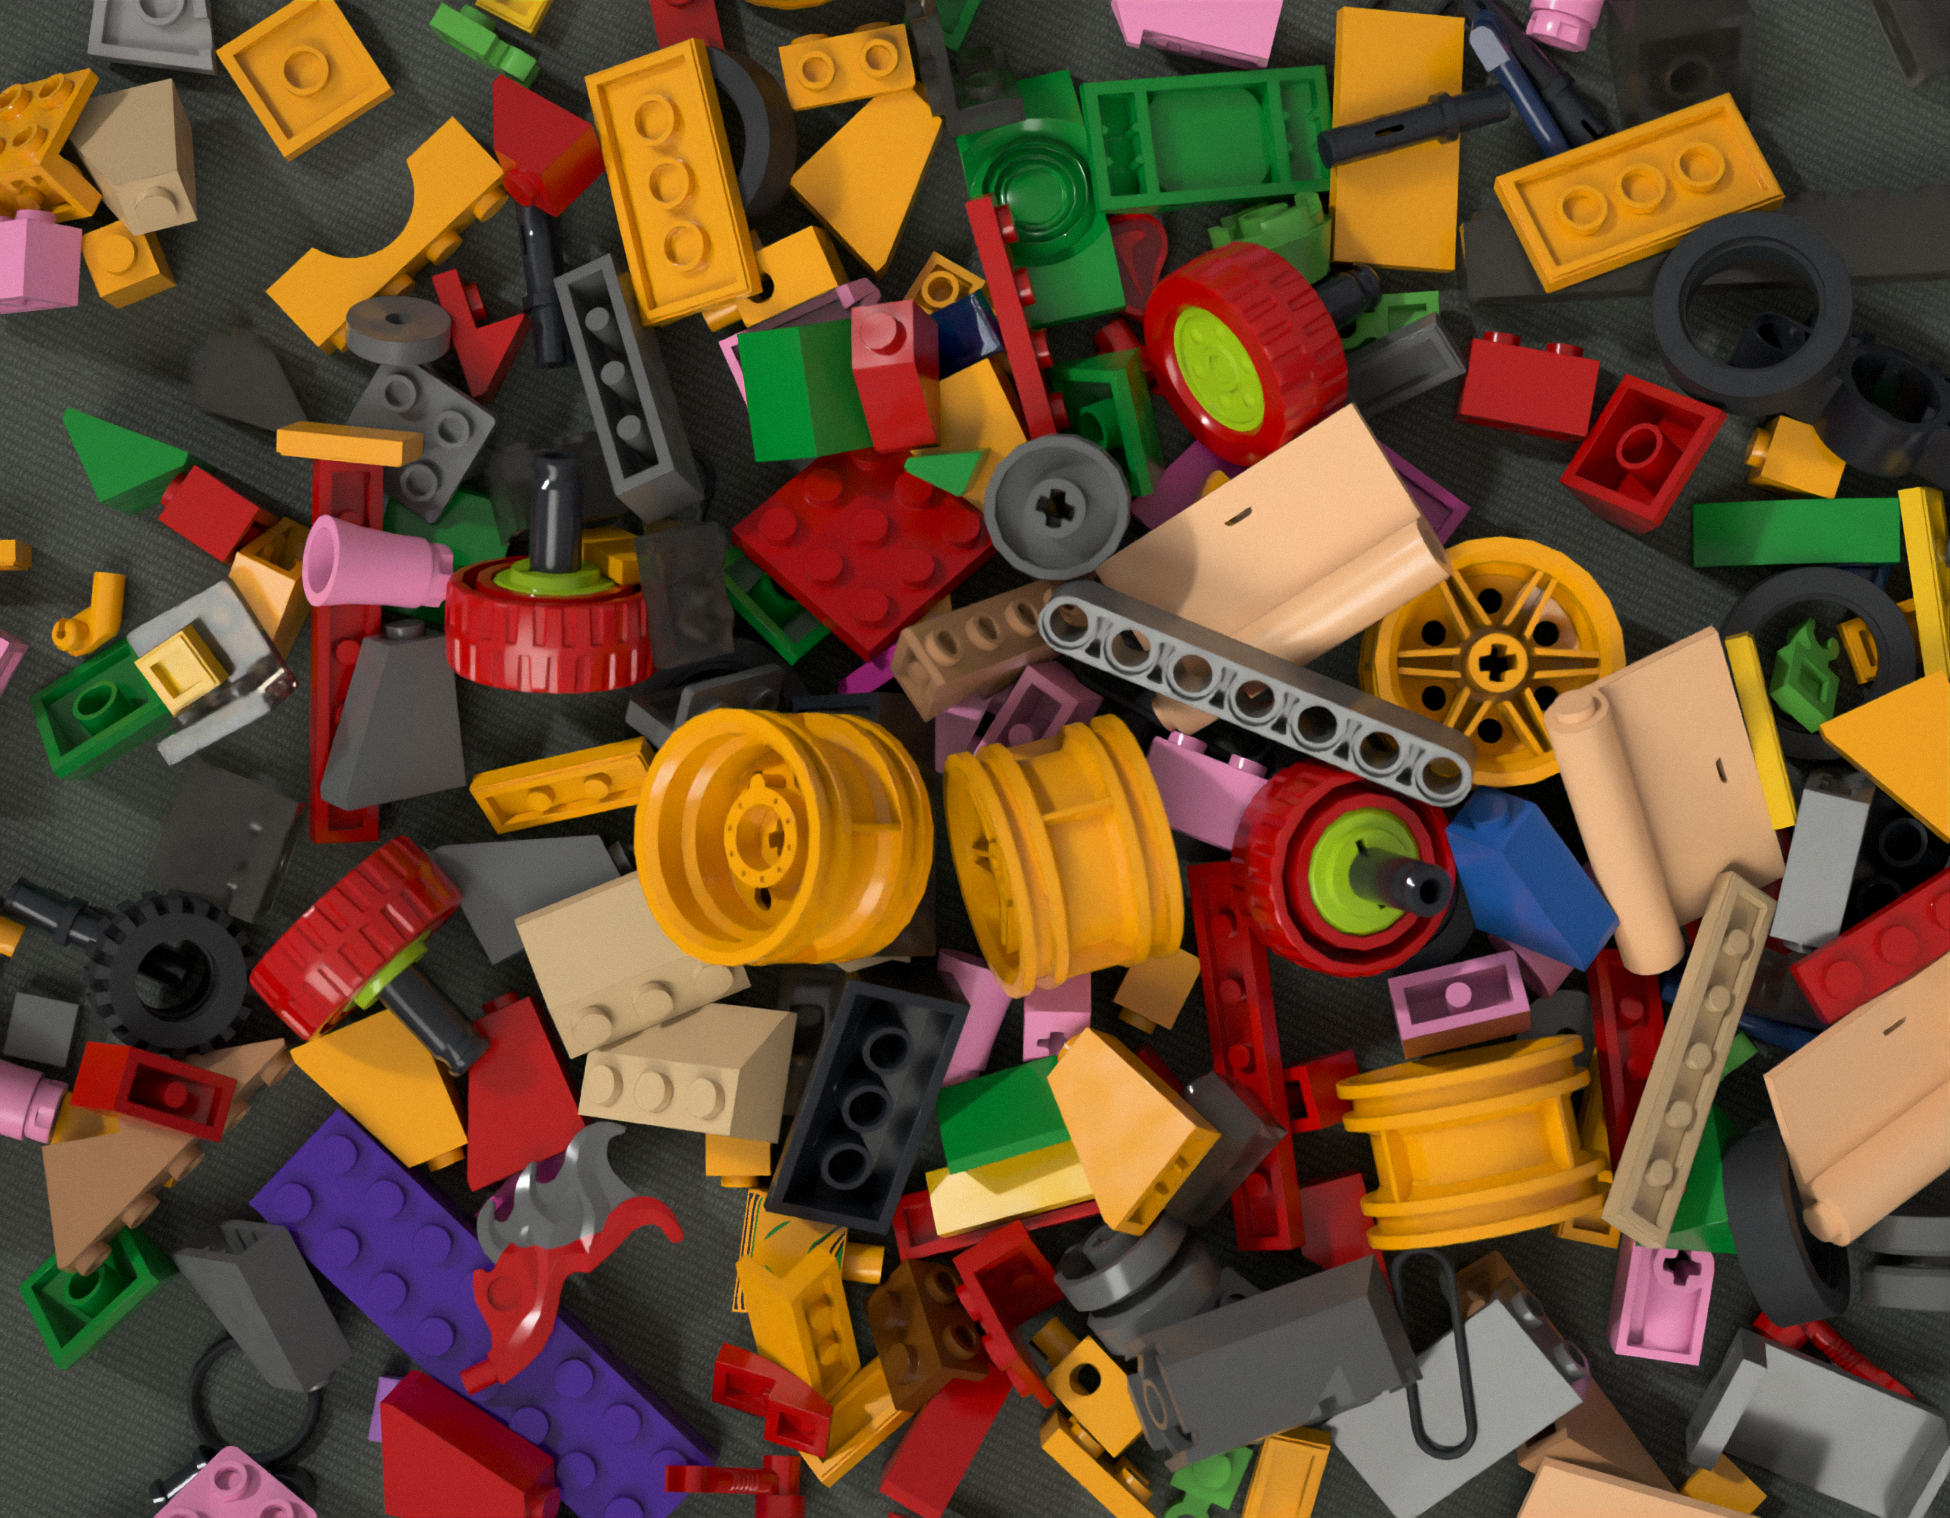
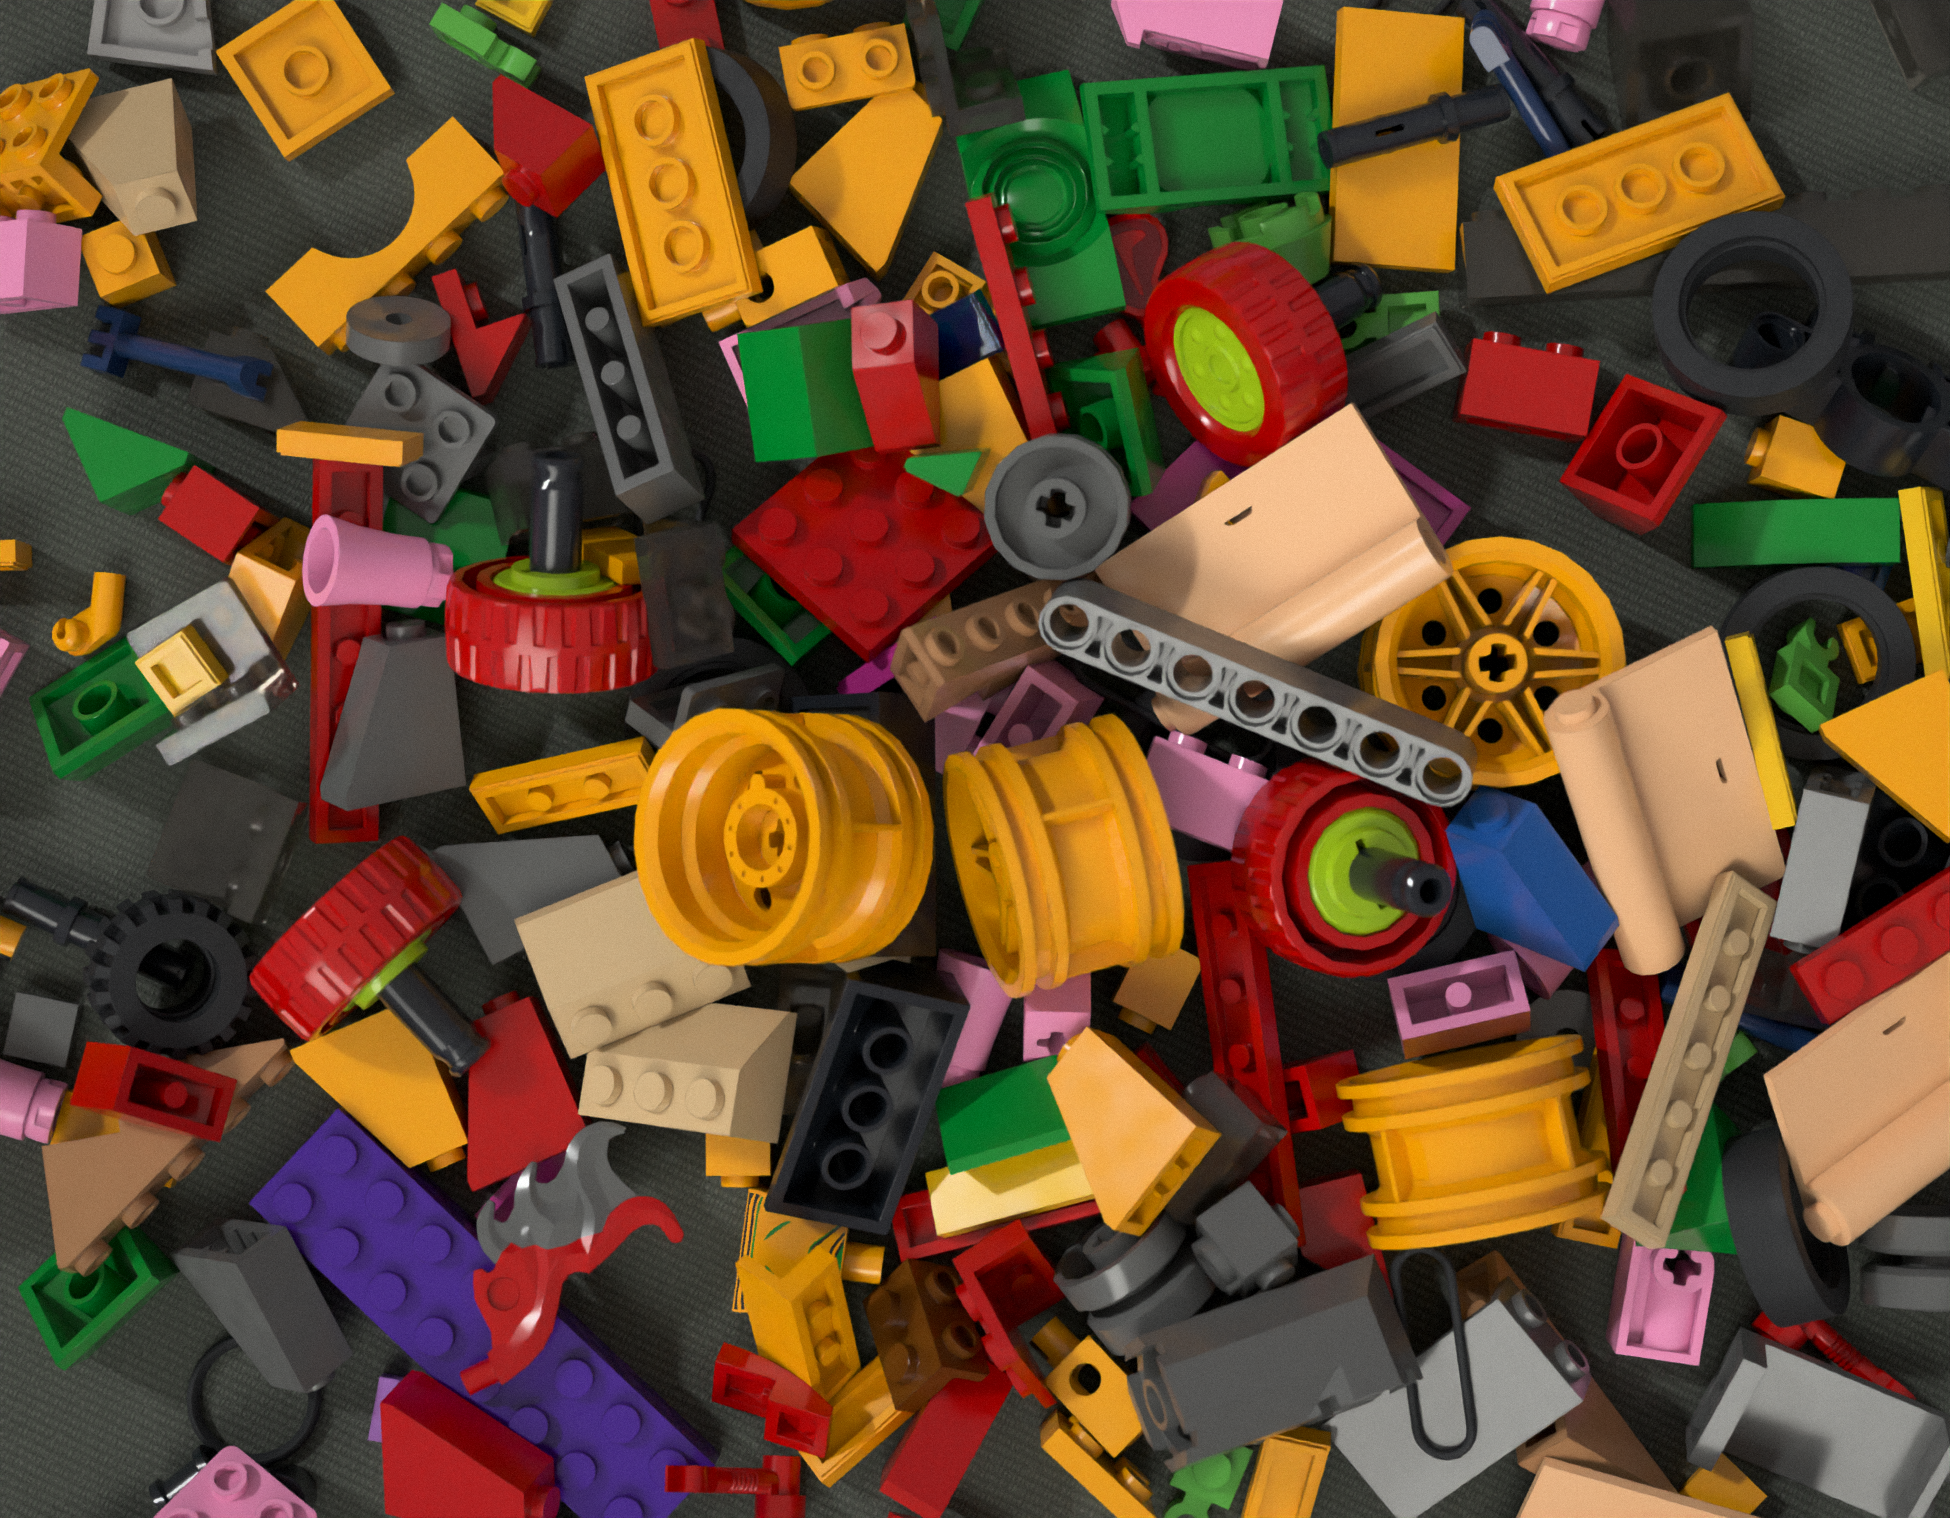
(124, 344): none -> dark blue hinge
(1246, 1243): none -> dark grey brick

